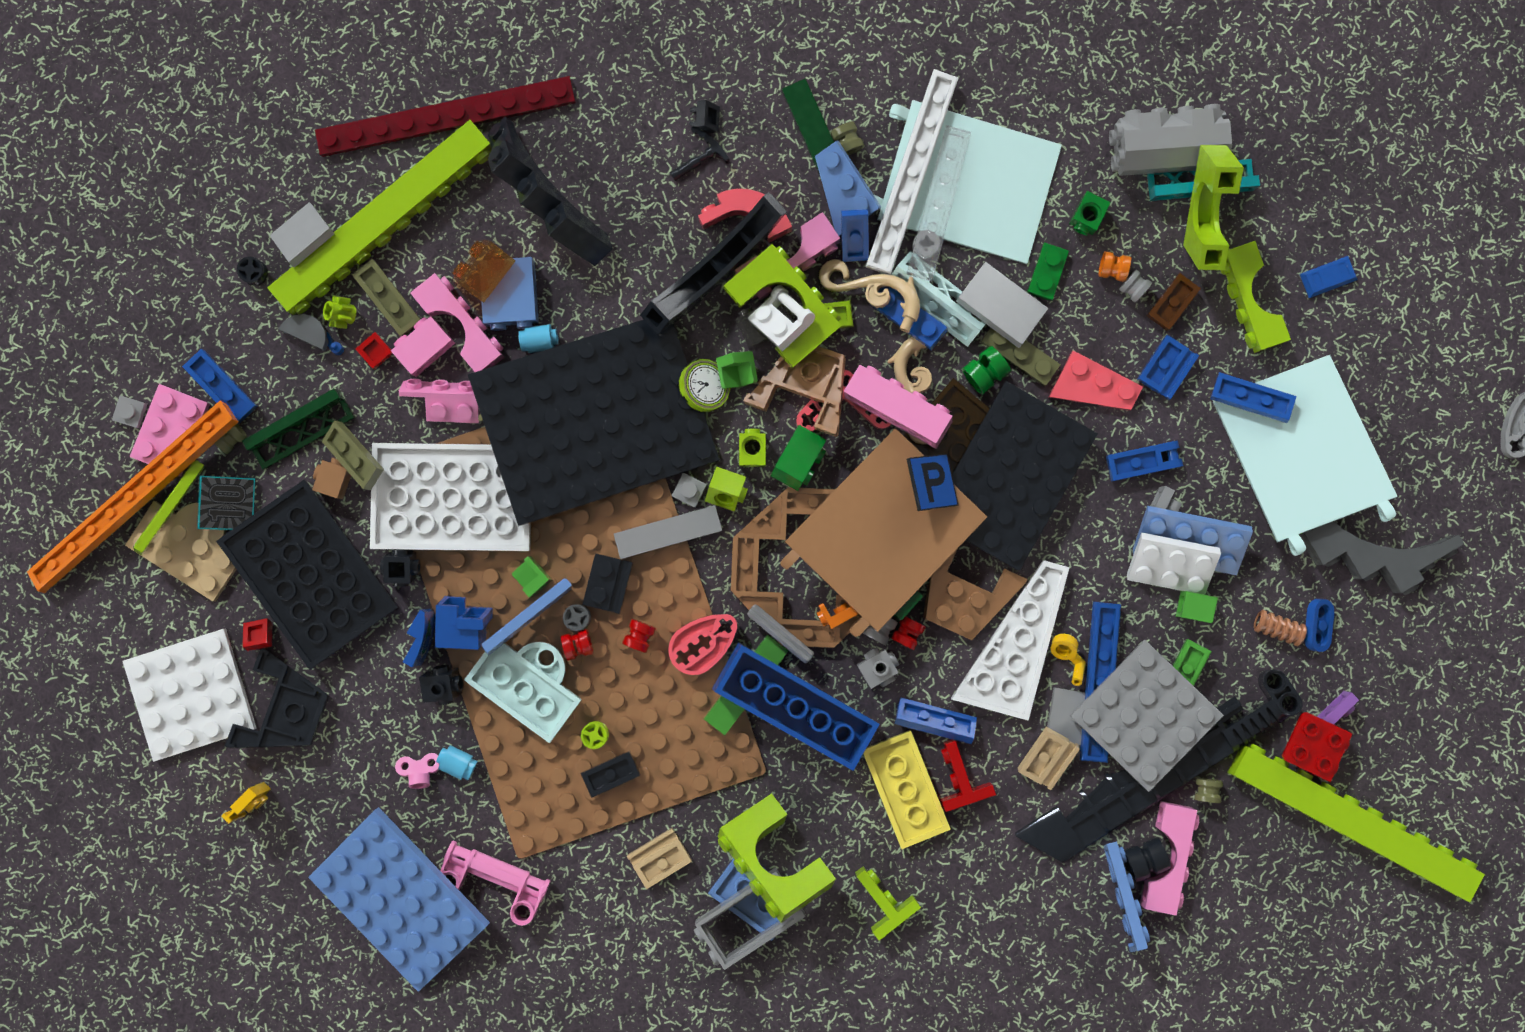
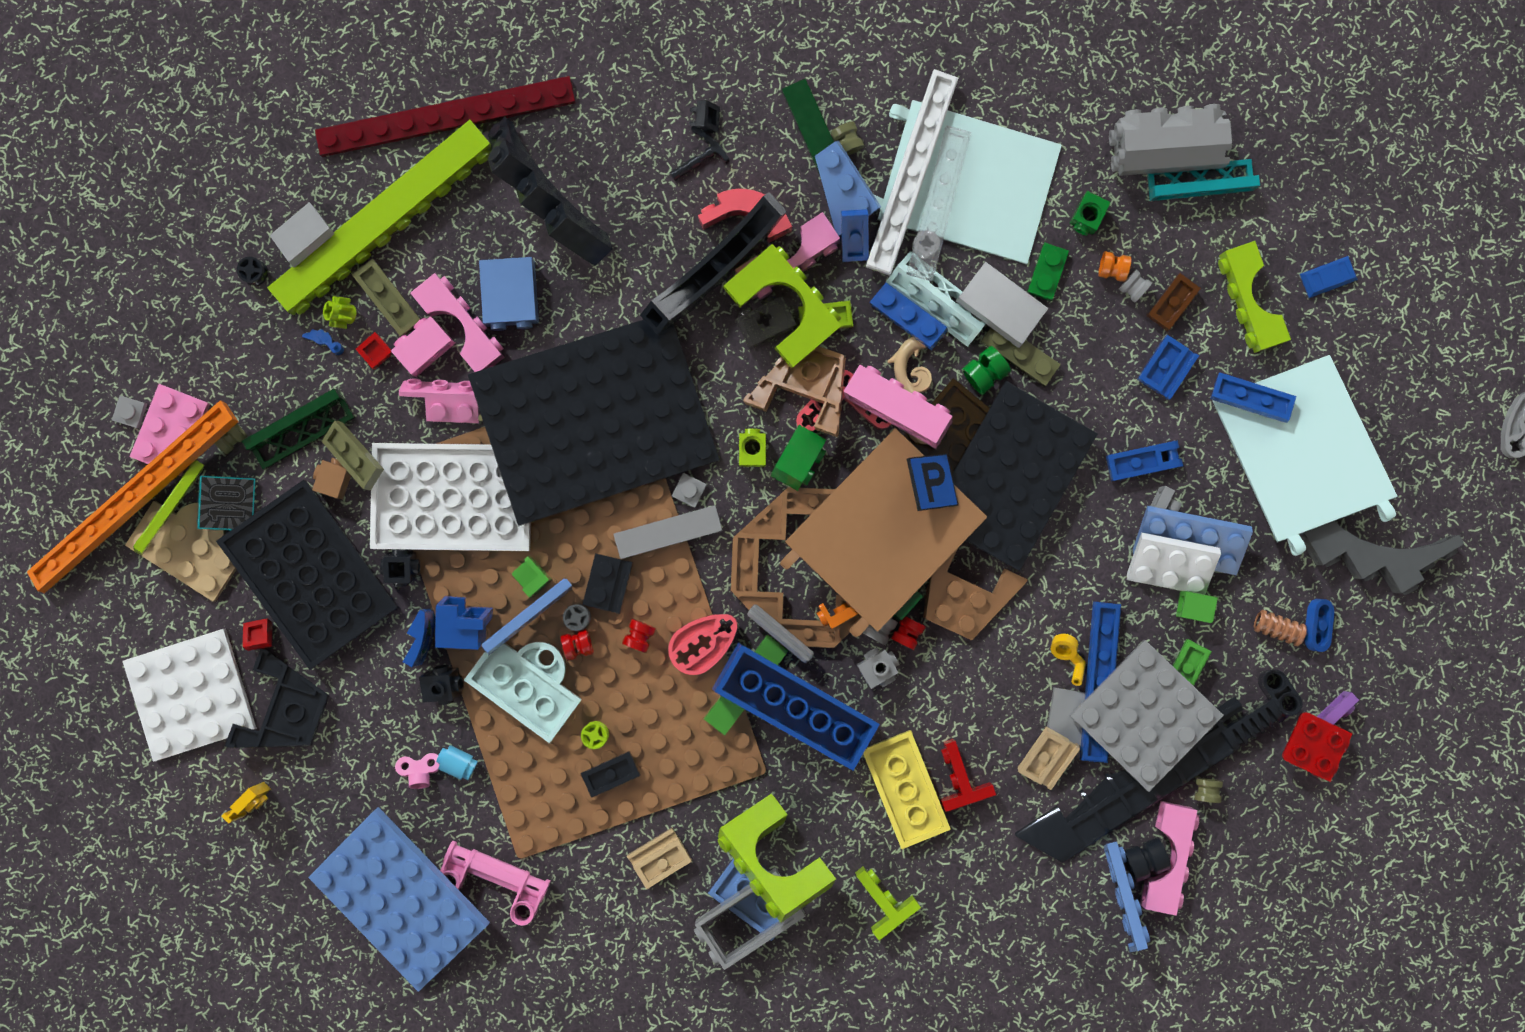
(219, 384): blue plate -> none
(307, 330): dark grey tile -> none
(482, 269): clear orange bracket -> none
(538, 338): medium azure brick -> none
(702, 386): tile -> none
(726, 489): lime brick -> none
(737, 370): bright green panel -> none
(775, 324): white plate -> none
(873, 283): tan plant -> none
(935, 720): blue plate -> none
(1013, 659): white wing -> none
(1092, 383): coral wing -> none
(1215, 174): lime arch -> none
(1355, 822): lime brick -> none

